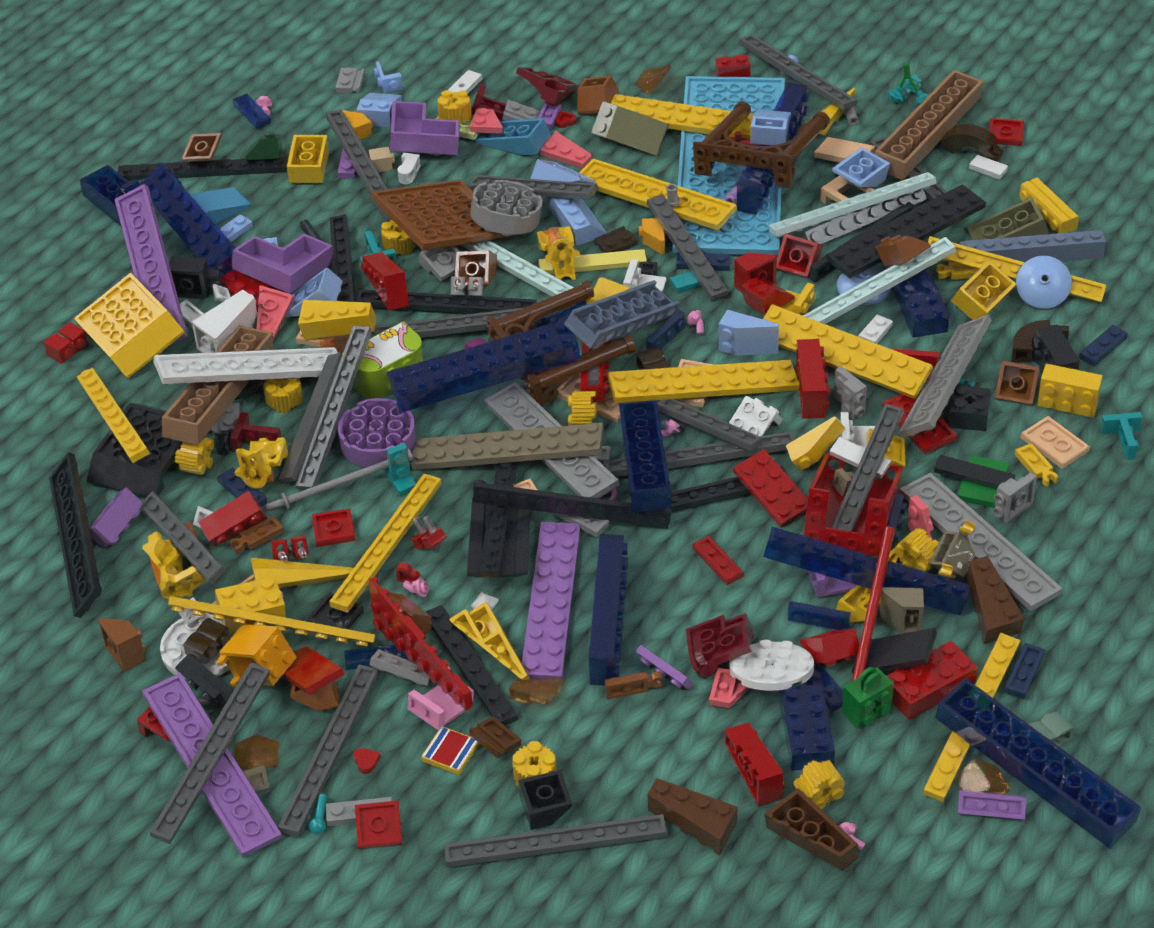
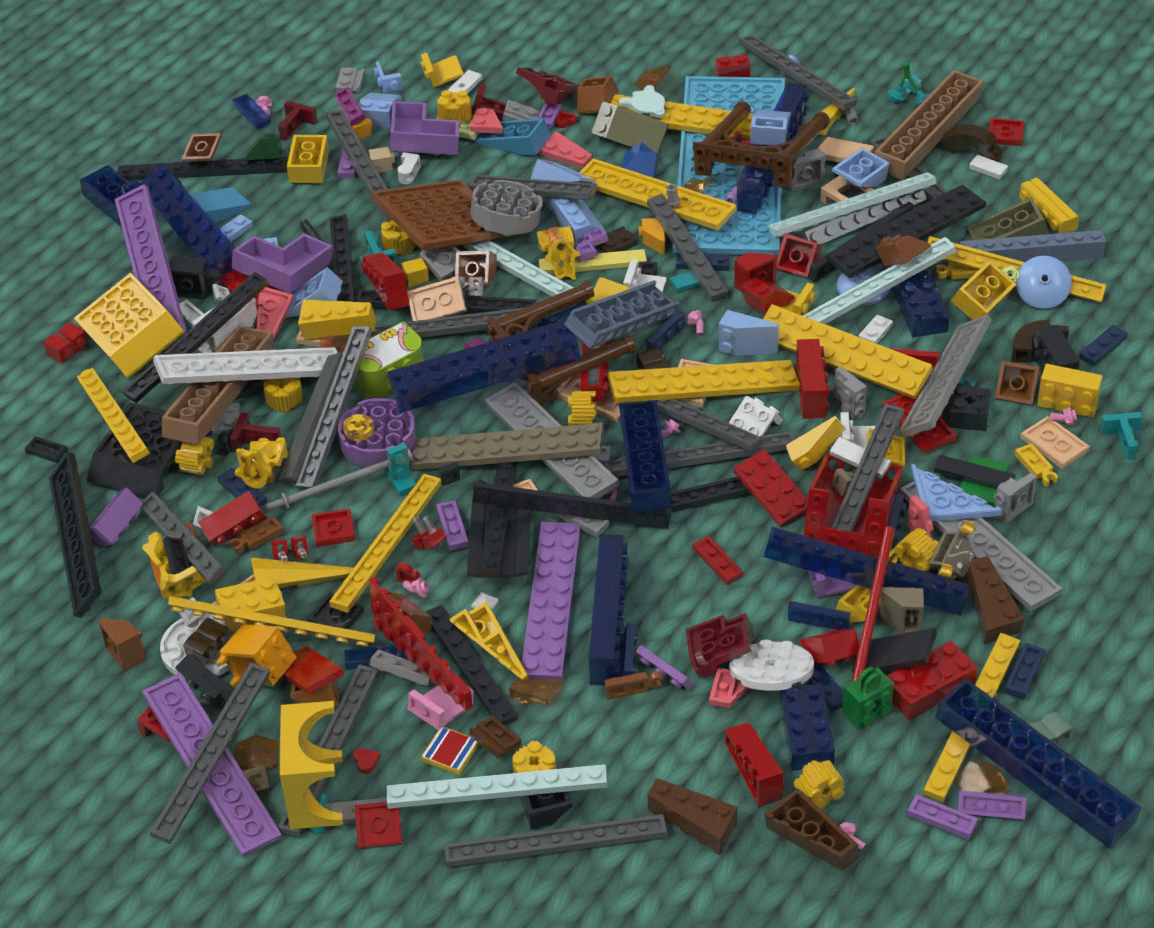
(44, 451): none -> black tile
(174, 557): none -> black tile
(199, 333): none -> black plate
(295, 115): none -> dark red bracket
(304, 764): none -> yellow piece
(349, 106): none -> magenta tile
(358, 427): none -> piece
(415, 272): none -> yellow brick
(437, 300): none -> light nougat tile
(441, 71): none -> yellow bracket
(449, 473): none -> black tile
(452, 525): none -> medium lavender plate
(496, 786): none -> light aqua plate
(590, 240): none -> medium lavender tile
(628, 651): none -> dark blue plate
(641, 160): none -> blue slope
(645, 102): none -> light aqua tile
(697, 185): none -> clear orange rock
(809, 169): none -> light grey plate
(942, 817): none -> medium lavender plate
(949, 500): none -> light blue tile
(1015, 273): none -> yellowish green plate
(1069, 416): none -> bright pink plate

